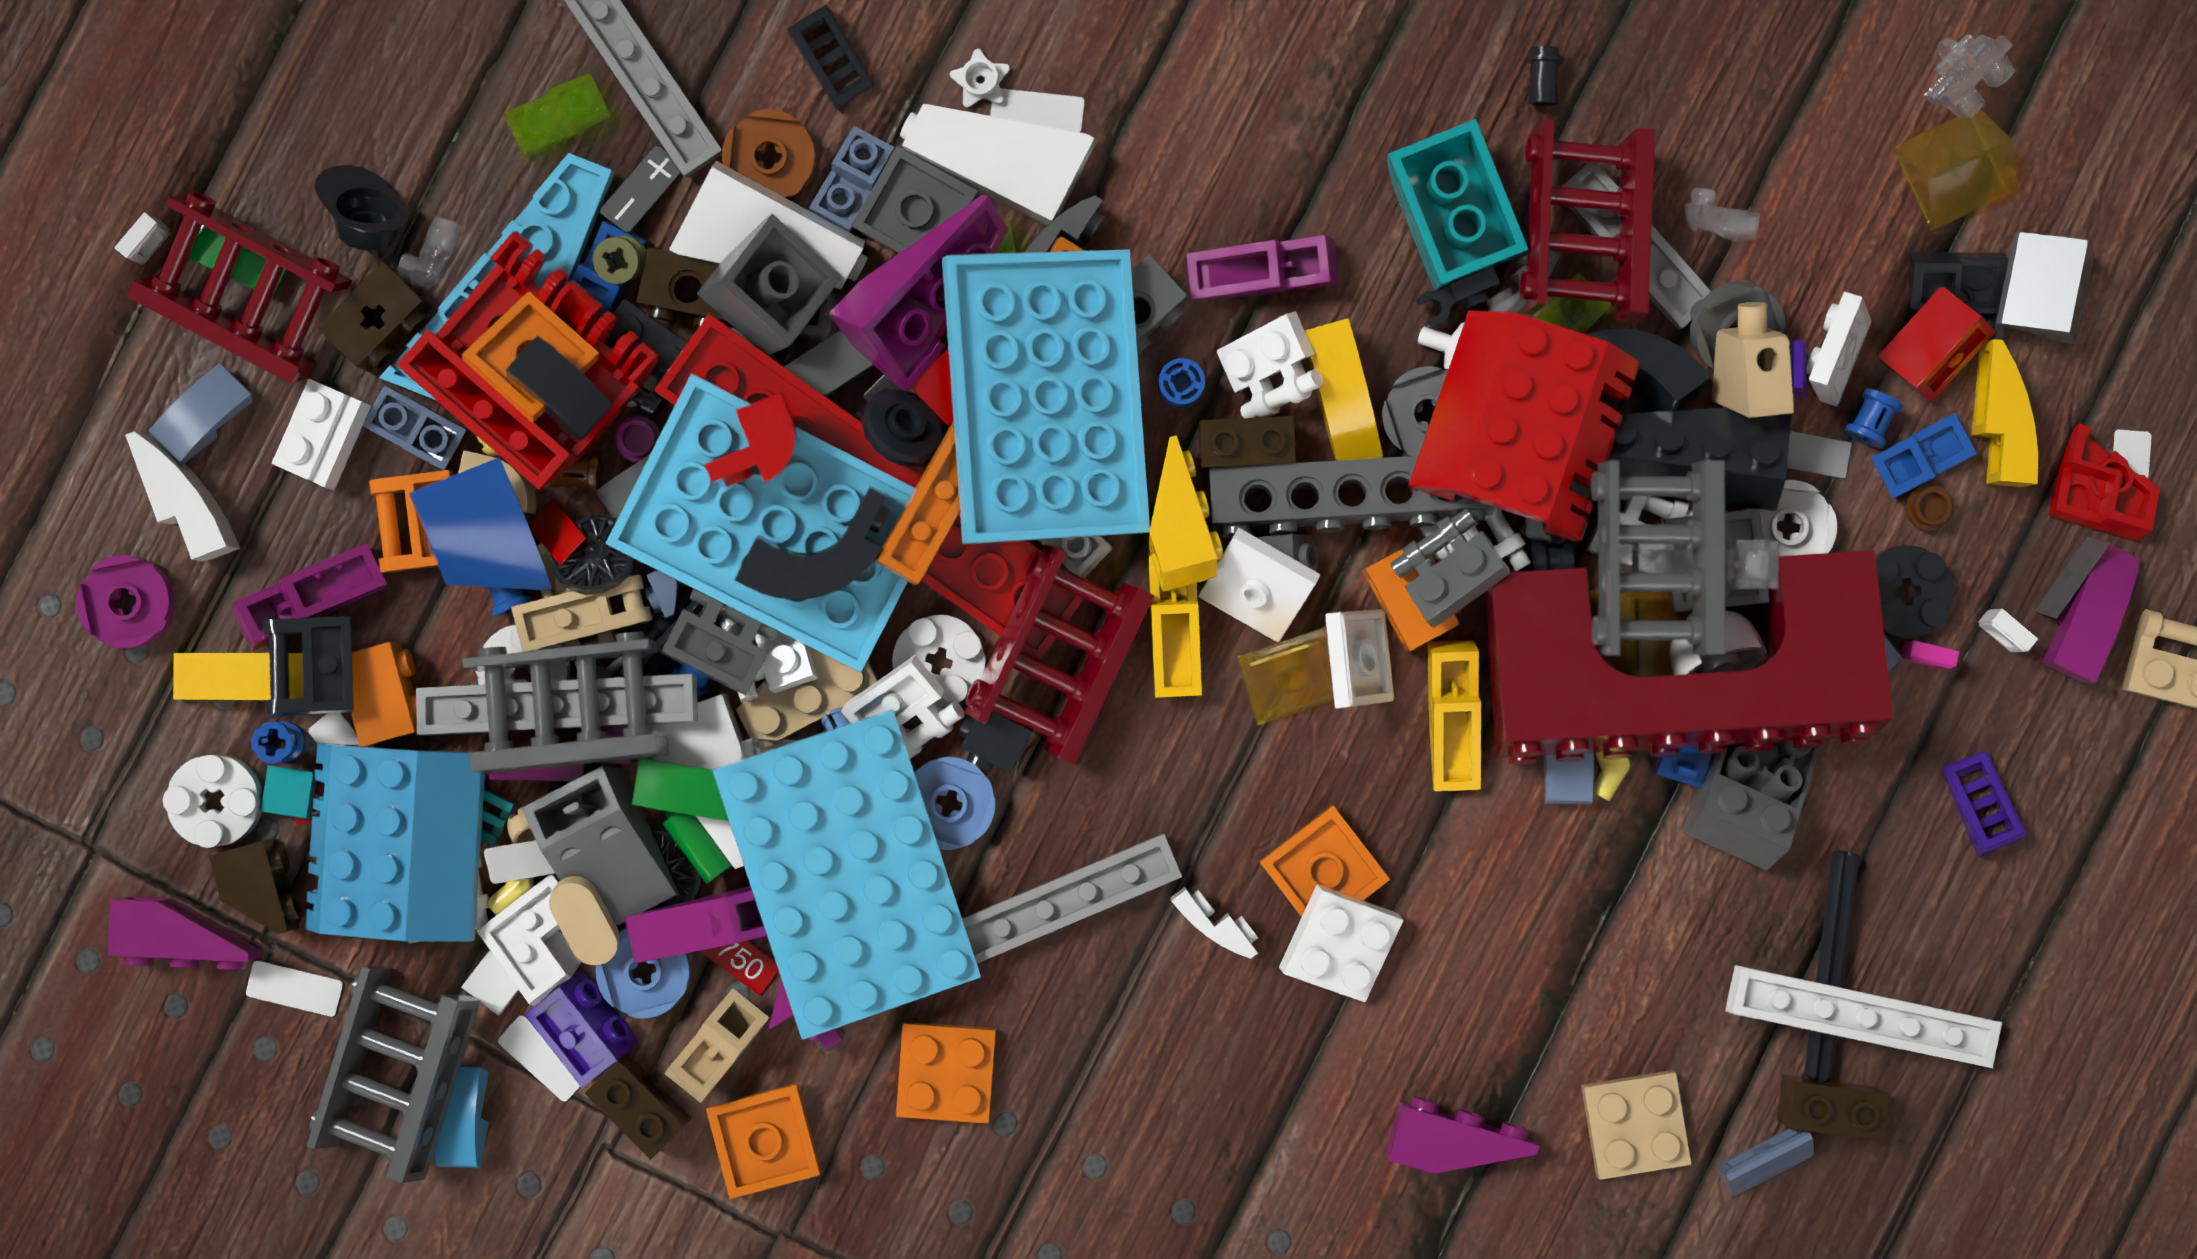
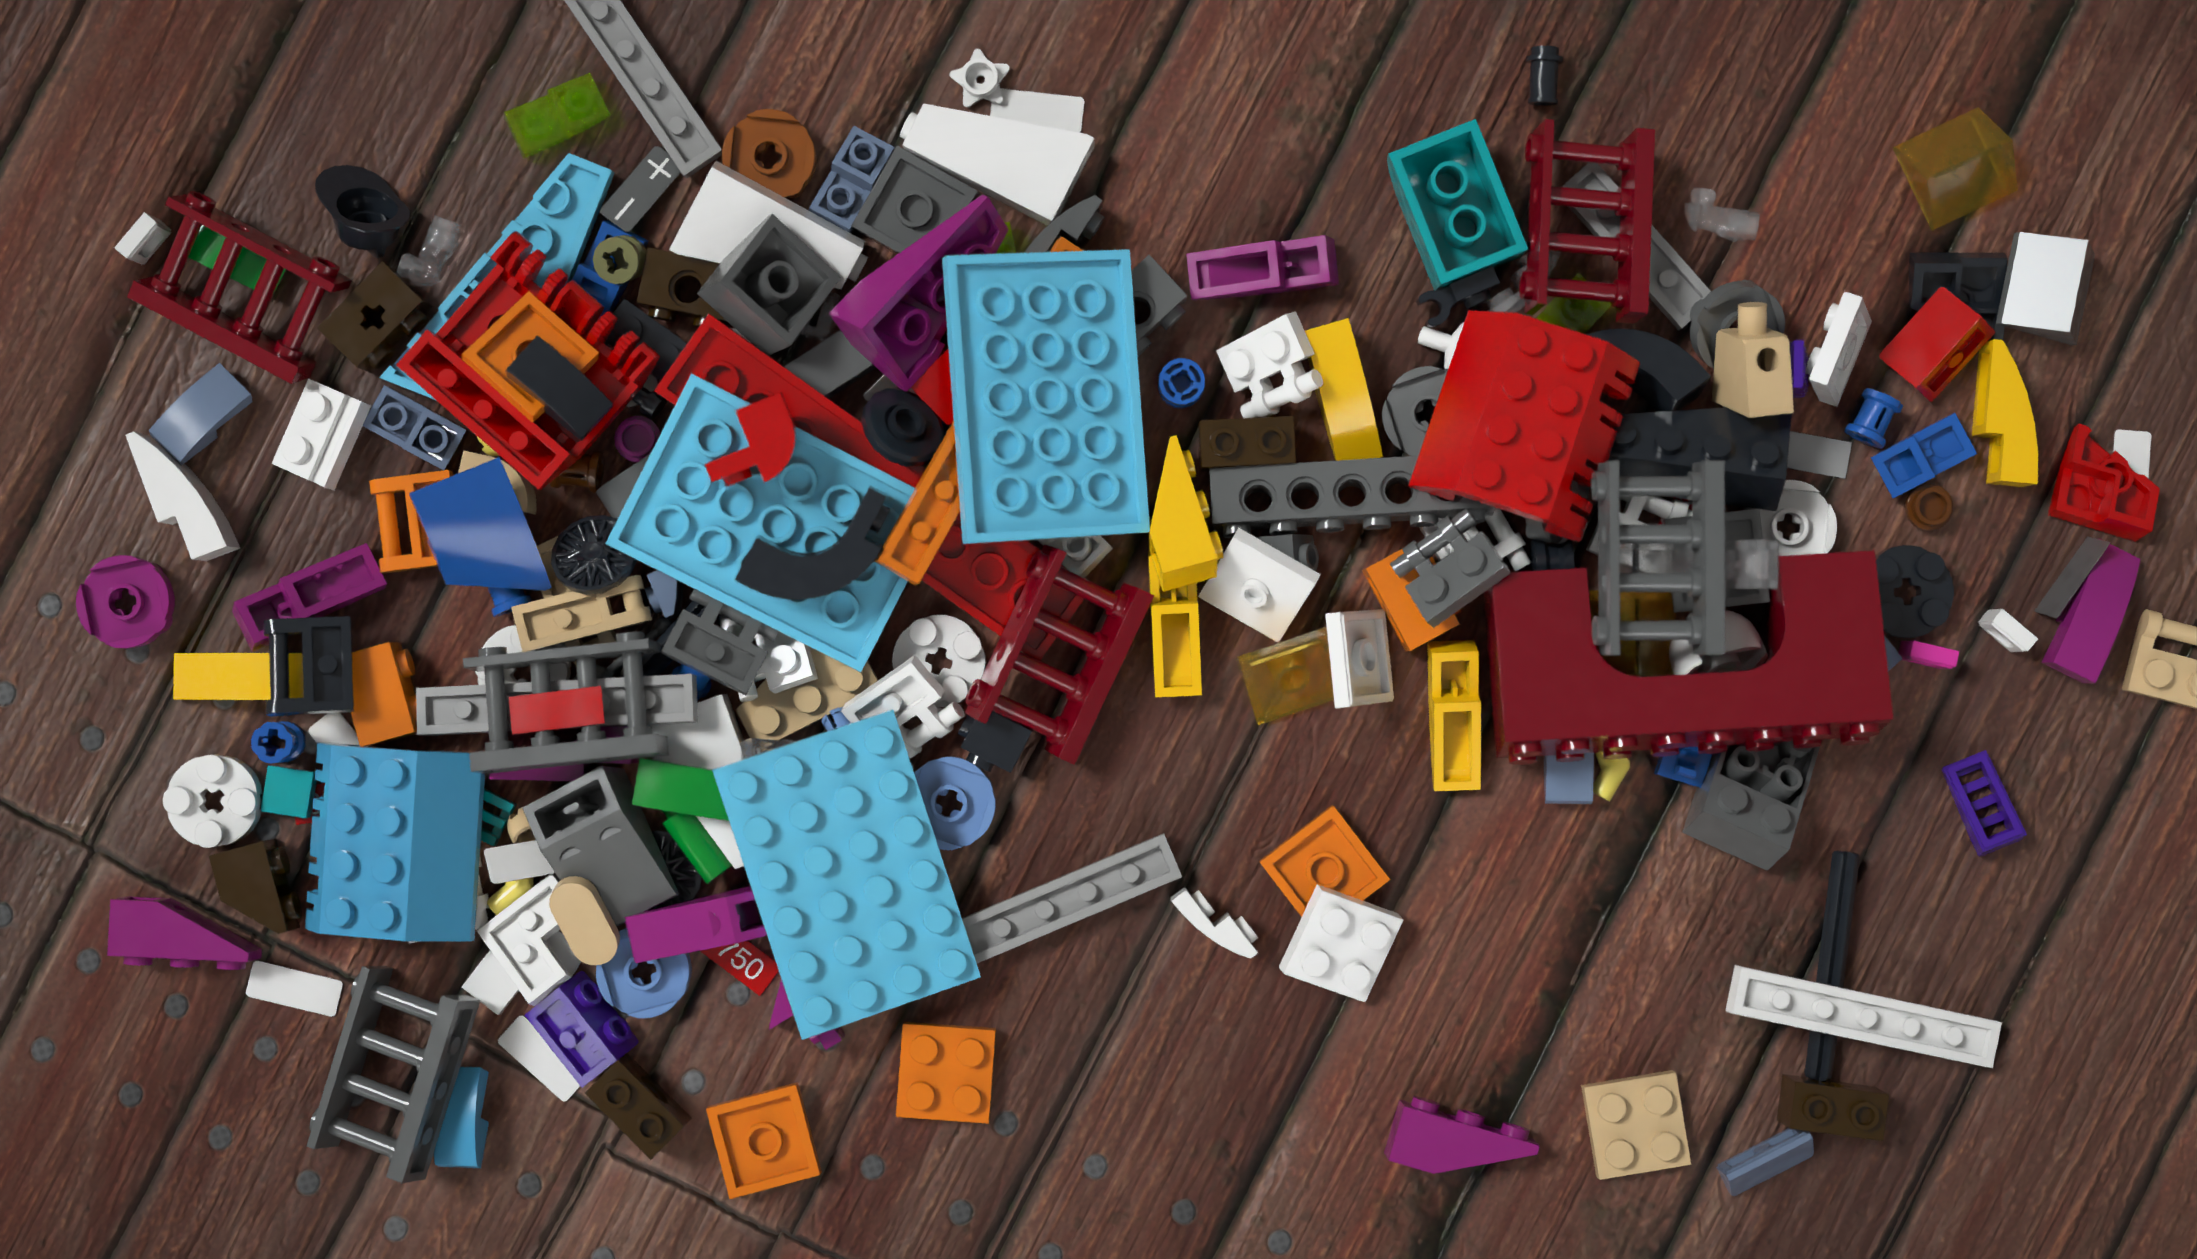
(556, 531): red sticker -> none
(556, 710): none -> red sticker
(717, 1045): tan brick -> none
(808, 23): black slope -> none
(1963, 67): clear hips -> none

